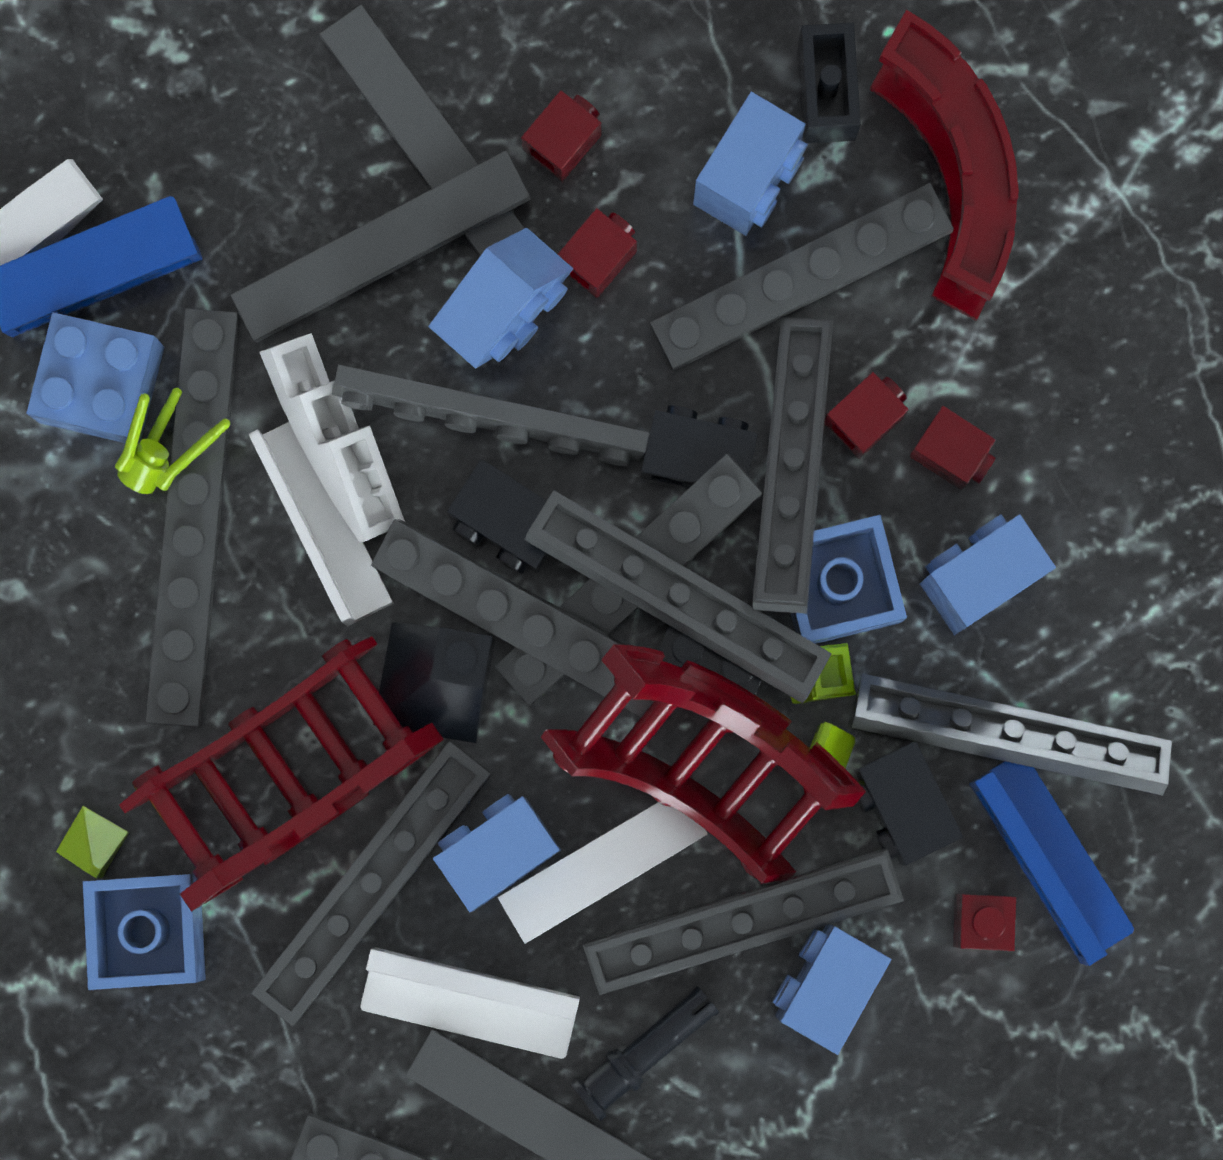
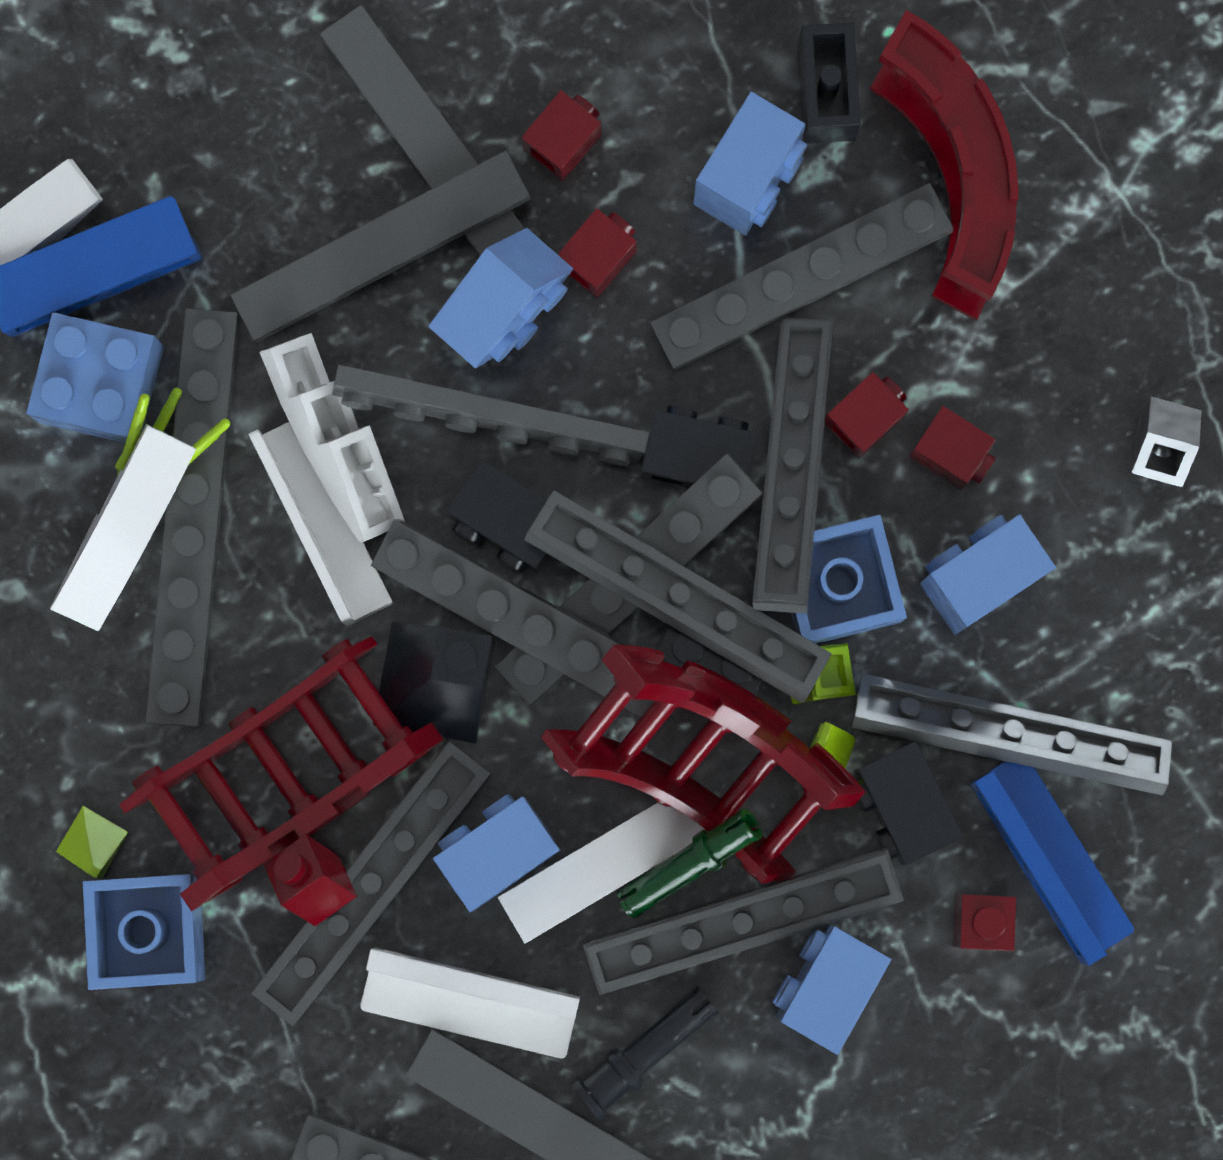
(122, 527): none -> white slope
(310, 880): none -> dark red brick
(705, 853): none -> dark green pin
(1166, 441): none -> flat silver brick

